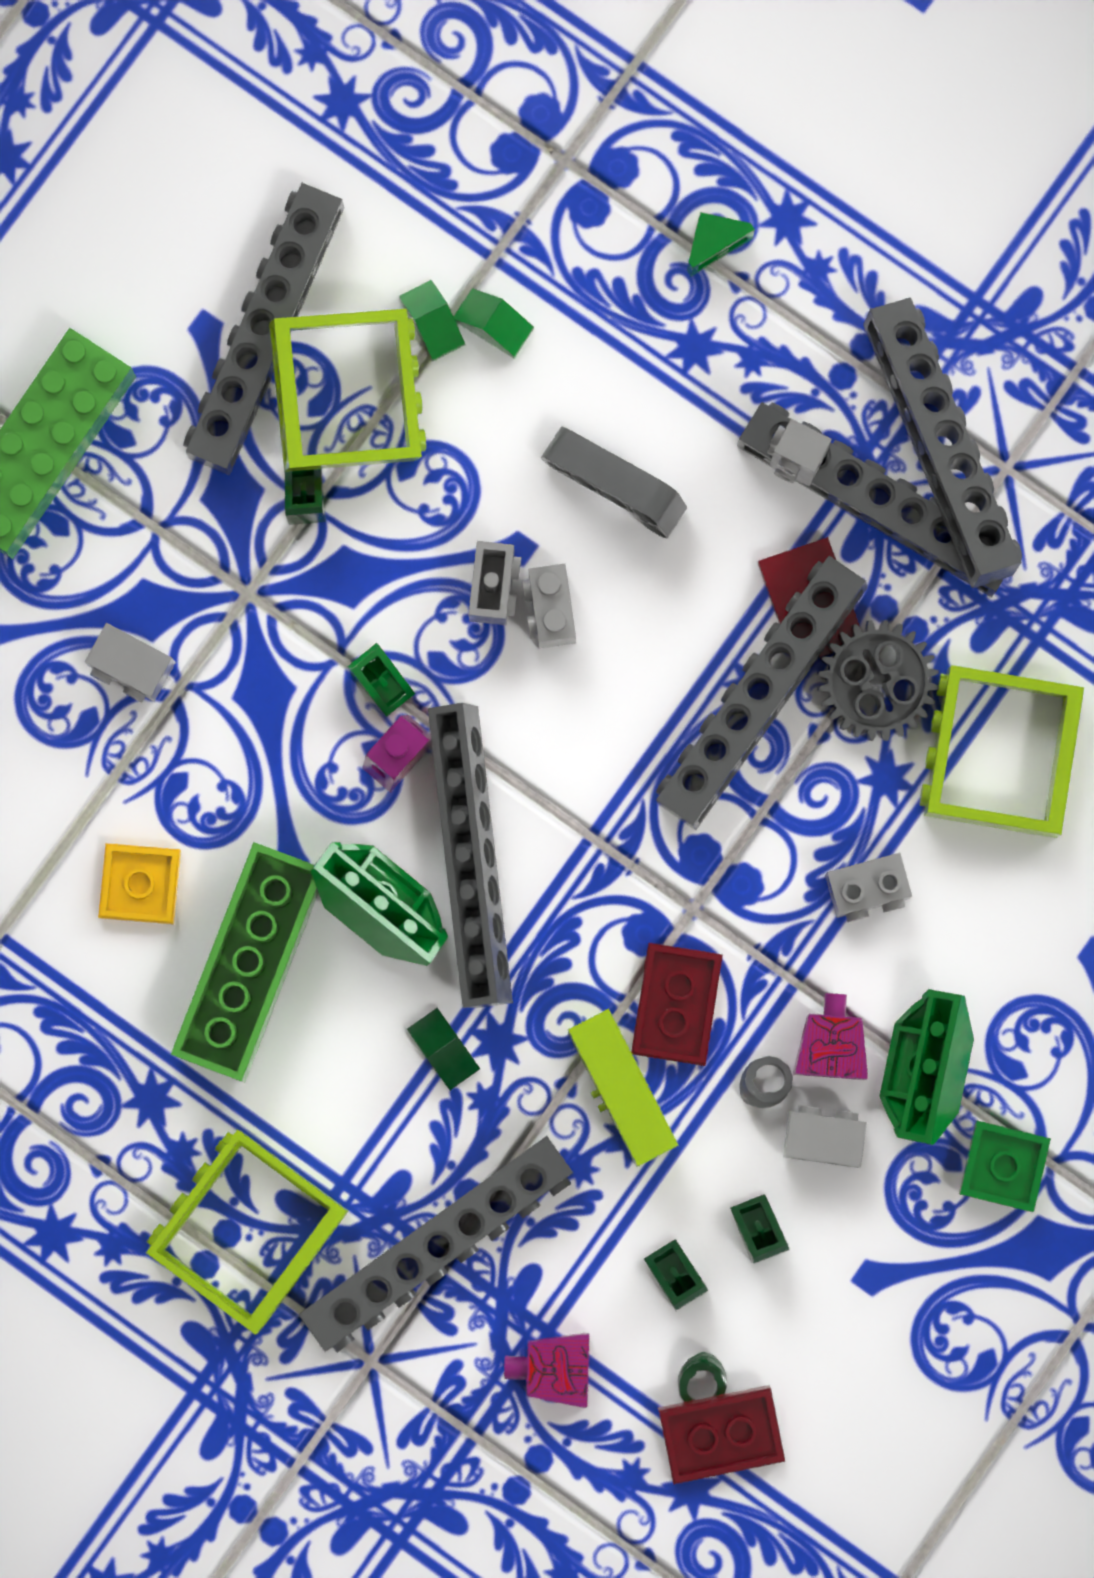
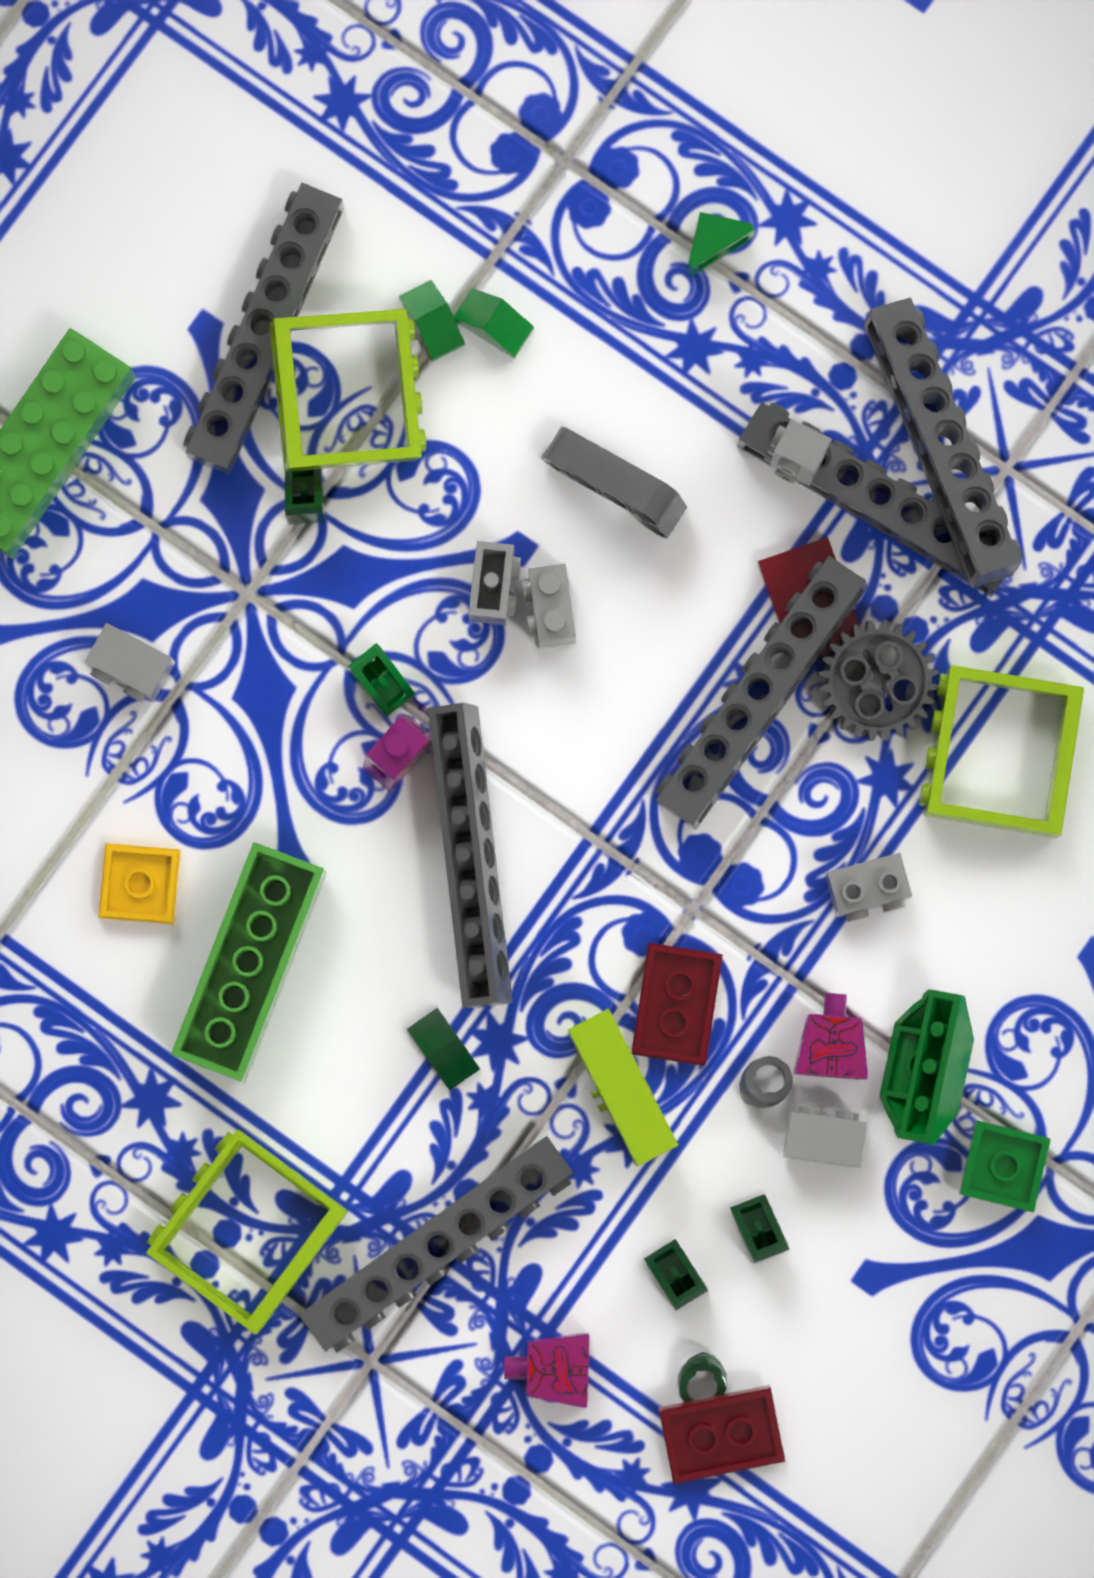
(379, 902): green wedge -> none

